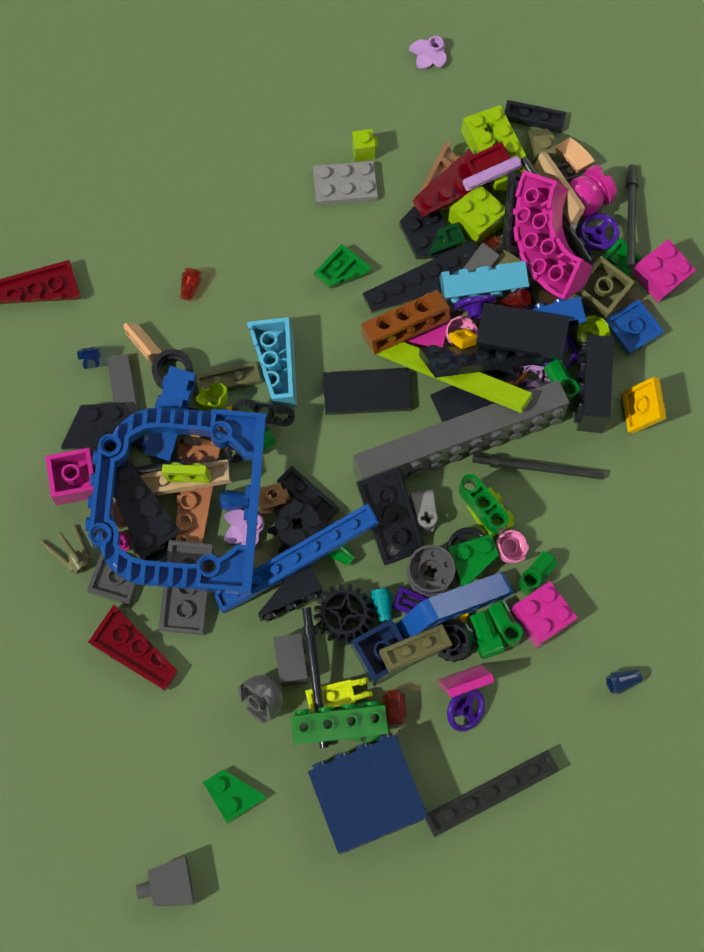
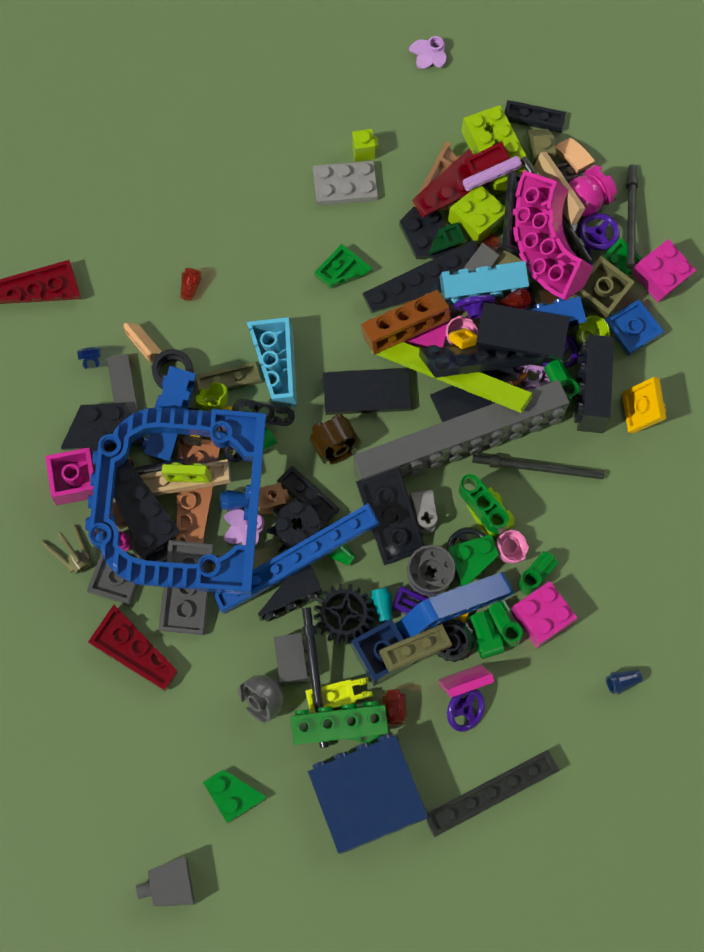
(334, 439): none -> dark brown brick

